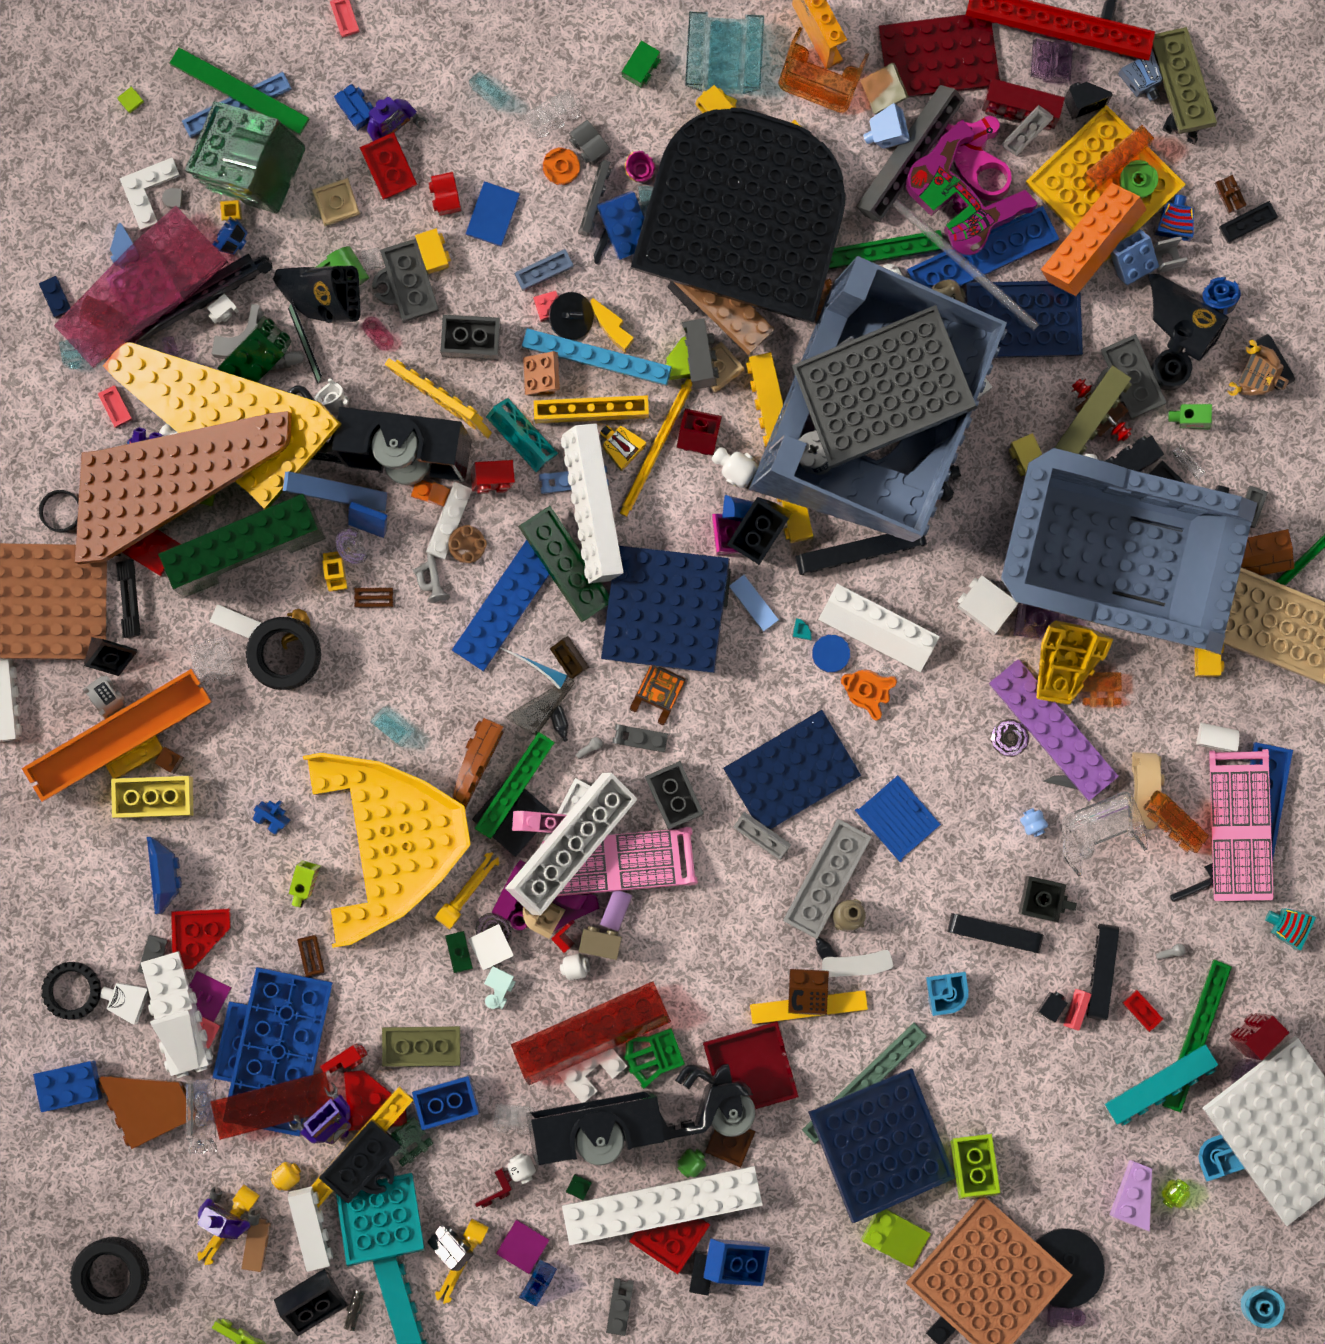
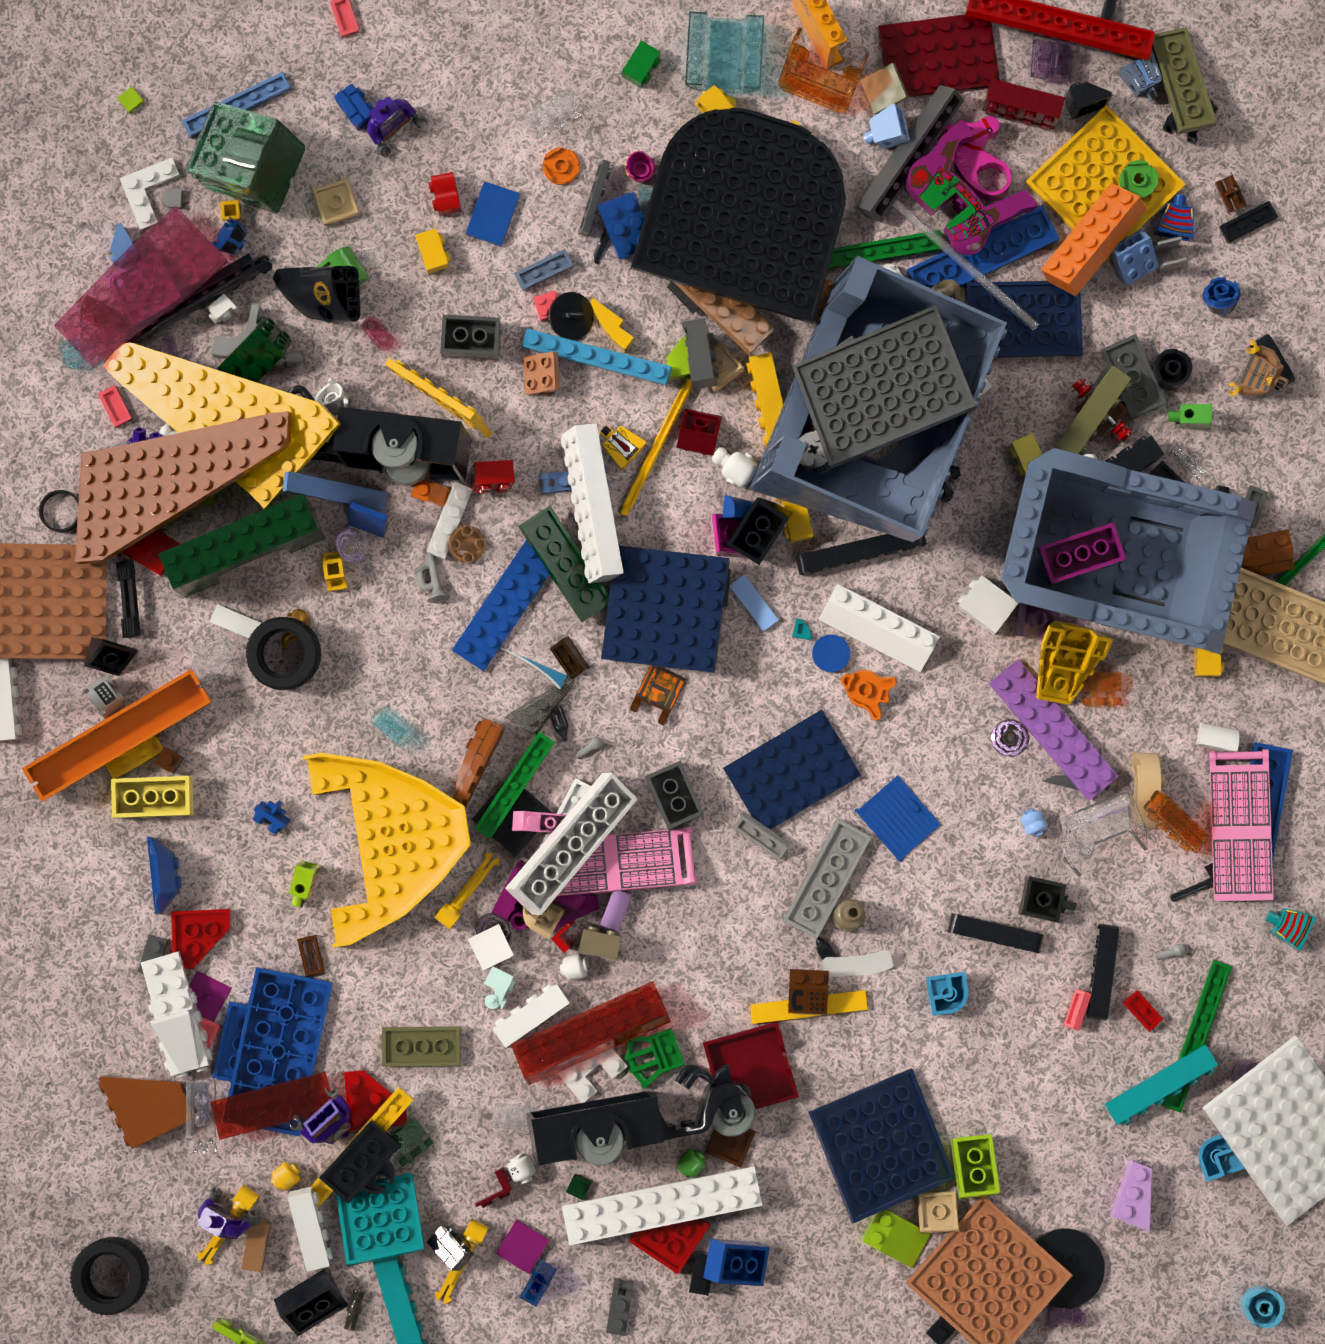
(54, 974): black tyre -> none
(55, 296): dark blue plate -> none
(67, 1086): blue brick -> none
(126, 1000): white torso -> none
(238, 90): green tile -> none
(305, 343): sticker -> none
(348, 1058): red plate -> none
(373, 597): reddish brown tile -> none
(388, 166): red tile -> none
(406, 281): dark grey plate -> none
(445, 1102): blue brick -> none
(459, 951): dark green plate -> none
(488, 90): clear light blue brick -> none
(519, 436): teal fence -> none
(531, 1015): none -> white brick
(589, 143): dark grey brick -> none
(591, 409): yellow brick -> none
(640, 738): dark grey plate -> none
(879, 1068): sand green tile -> none
(938, 1212): none -> tan plate
(1027, 130): light grey tile -> none
(1052, 1006): black brick -> none
(1081, 553): none -> magenta brick
(1118, 158): clear orange brick -> none
(1175, 1193): clear neon green head -> none
(1185, 318): black panel -> none
(1258, 1035): dark red brick -> none

